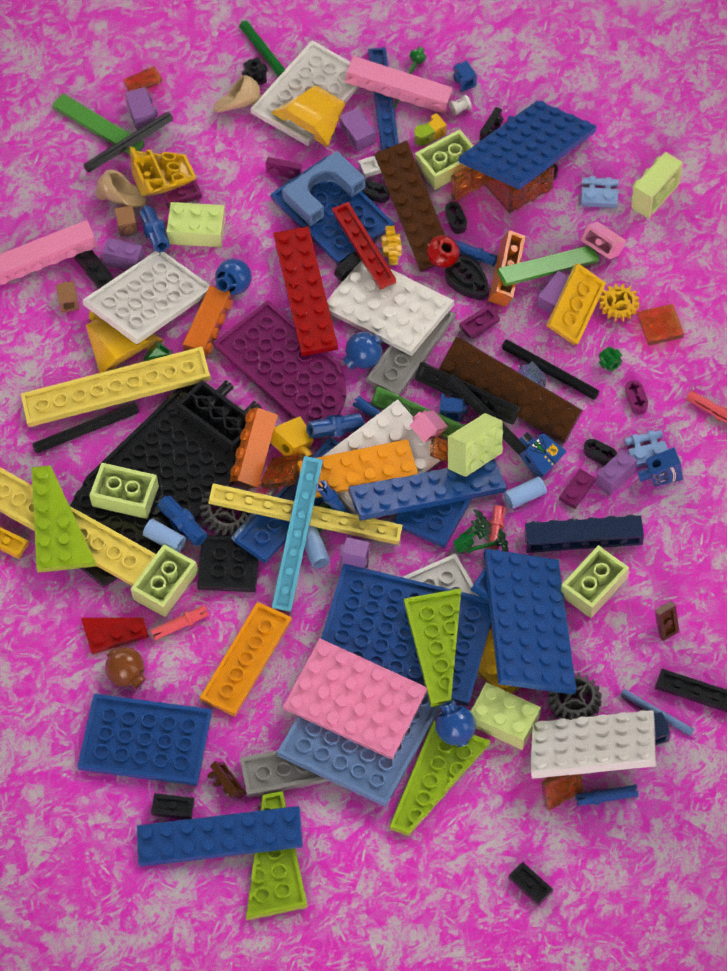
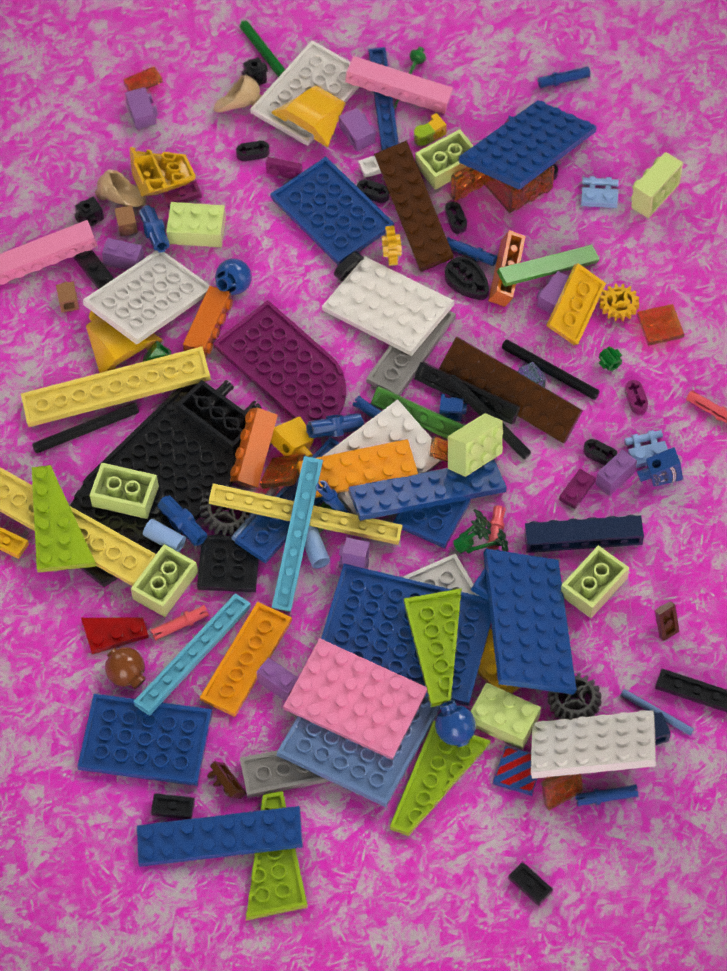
(89, 210): none -> black brick
(93, 121): bright green tile -> none
(127, 142): black axle -> none
(192, 654): none -> medium azure plate
(252, 150): none -> black beam
(276, 678): none -> medium lavender brick
(305, 291): red plate -> none
(332, 169): medium blue arch -> none
(363, 350): blue brick -> none
(364, 245): red plate -> none
(428, 425): bright pink brick -> none
(438, 256): red piece -> none
(460, 105): white bush -> none
(464, 76): blue brick -> none
(479, 322): magenta plate -> none
(494, 121): black plate -> none
(515, 771): none -> tile
(525, 492): light blue pin -> none
(540, 453): blue torso -> none
(567, 76): none -> blue pin
(603, 240): bright pink brick -> none

